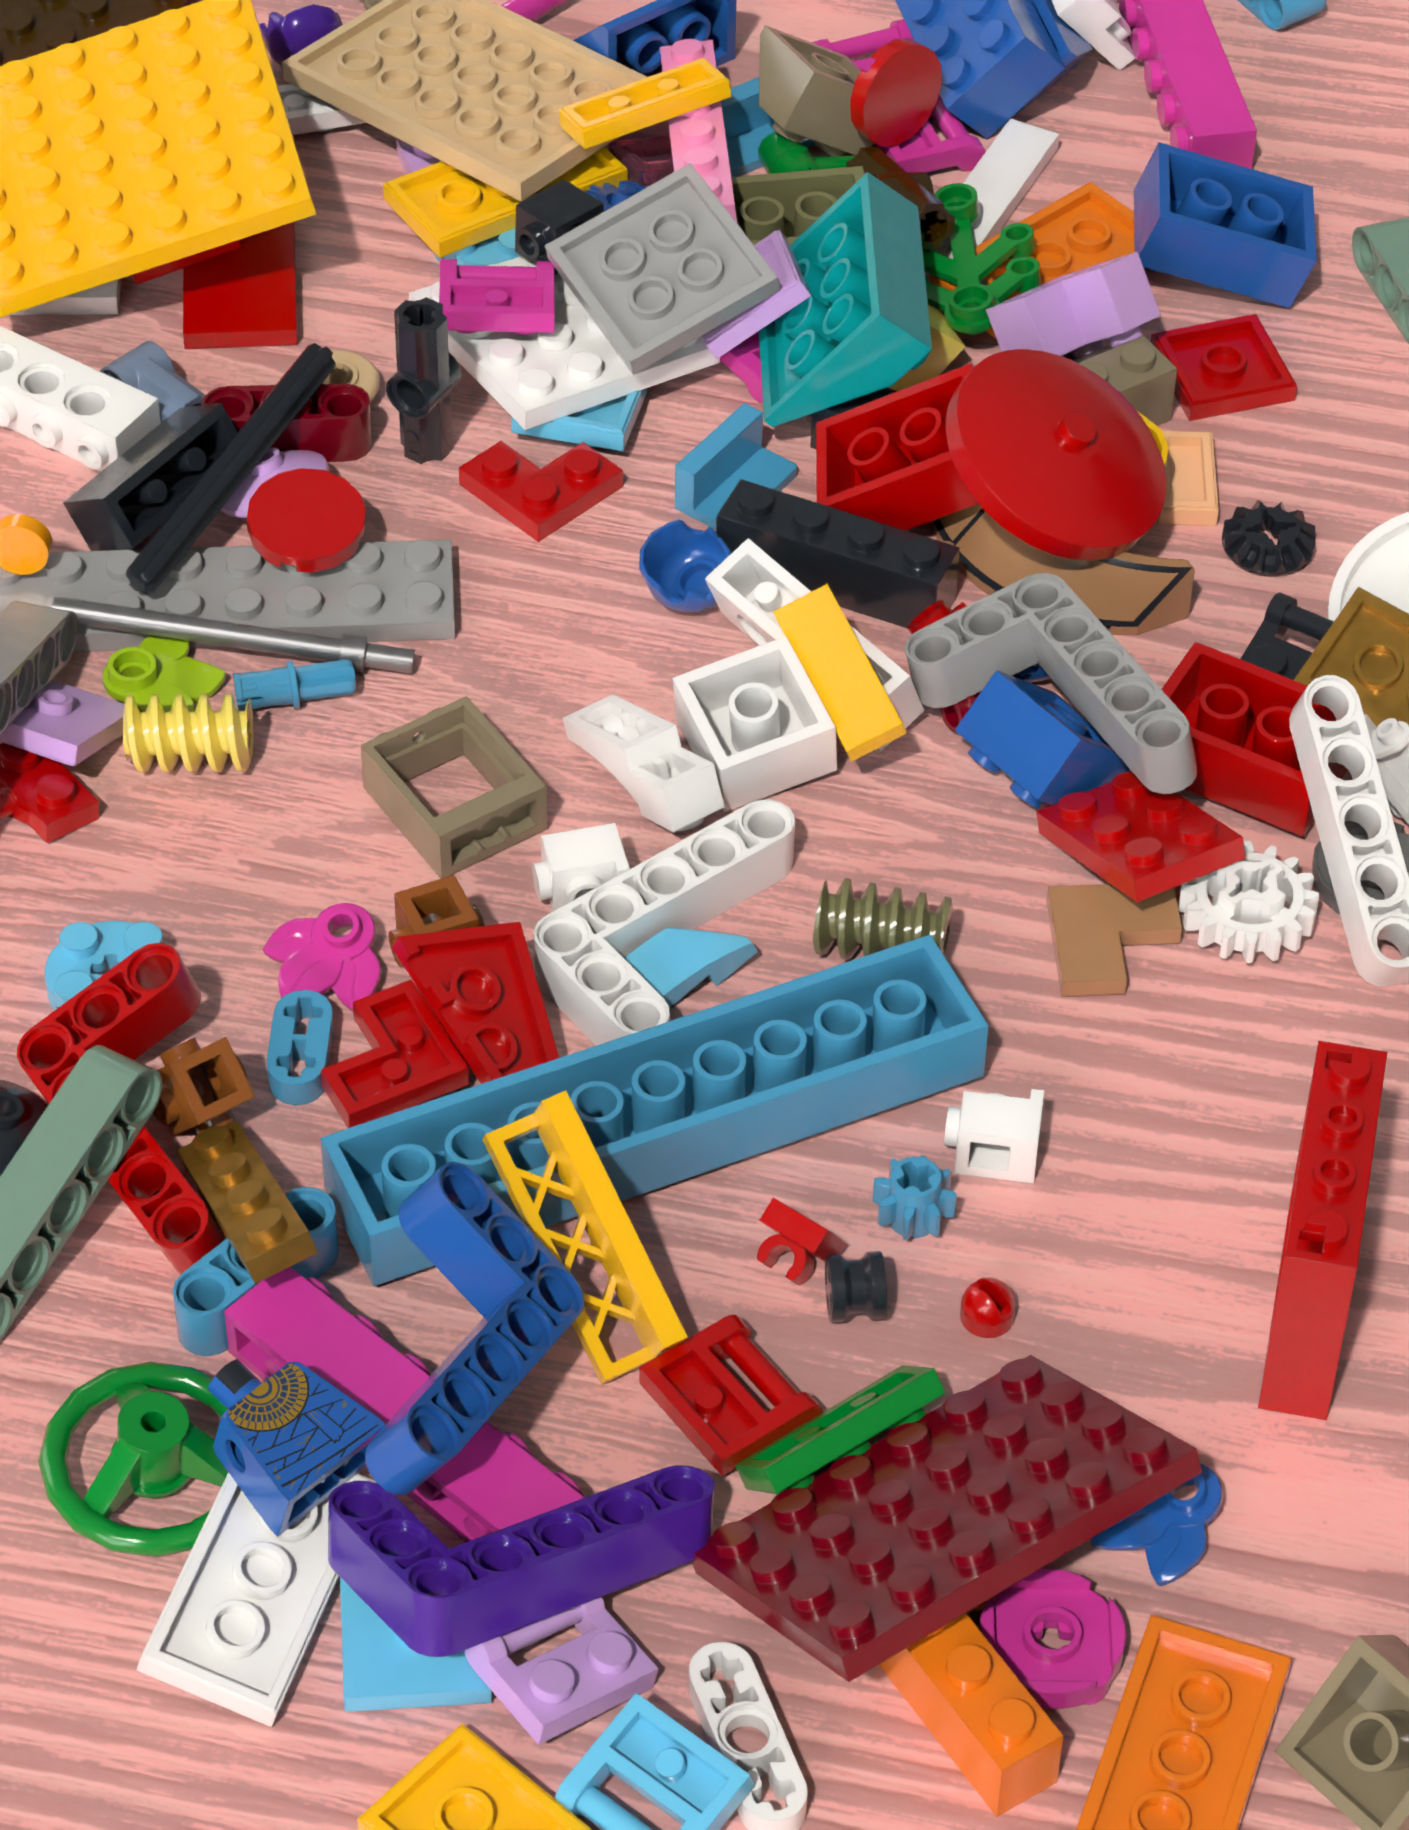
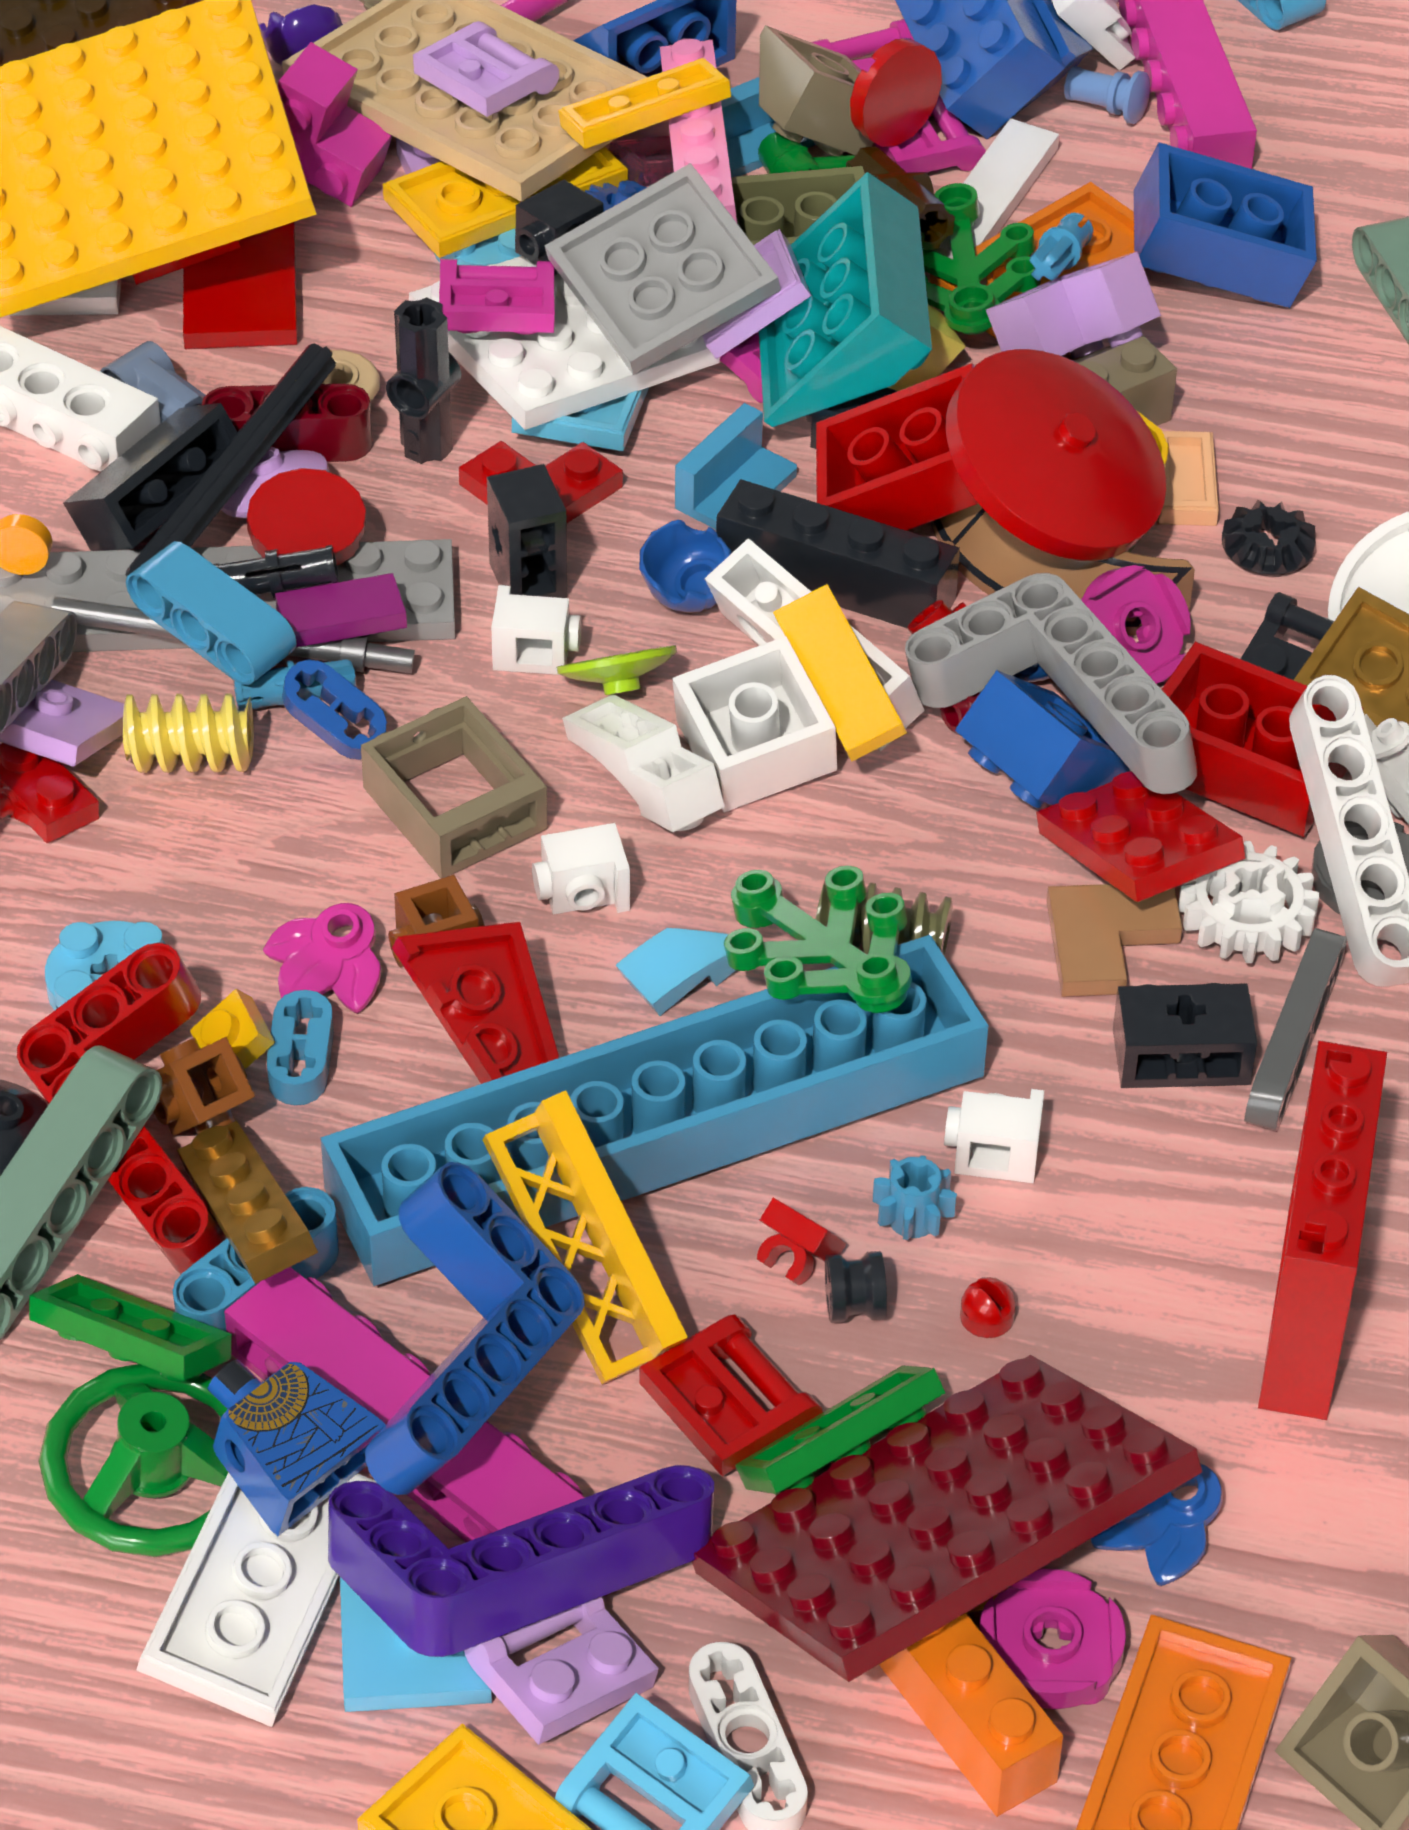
(130, 1328): none -> green plate
(162, 669): lime plate -> none
(211, 613): none -> dark azure beam
(239, 1022): none -> yellow plate
(315, 567): none -> black pin
(334, 143): none -> dark pink brick
(341, 697): none -> blue beam
(343, 609): none -> magenta tile
(407, 1062): red plate -> none
(483, 69): none -> lavender plate
(527, 532): none -> black brick
(532, 632): none -> white brick
(585, 941): white beam -> none
(618, 672): none -> lime dish
(873, 980): none -> green plant
(1061, 247): none -> dark azure axle
(1115, 92): none -> medium blue pin
(1156, 603): none -> dark pink plate
(1184, 1035): none -> black brick
(1225, 367): red tile -> none
(1295, 1030): none -> dark grey beam

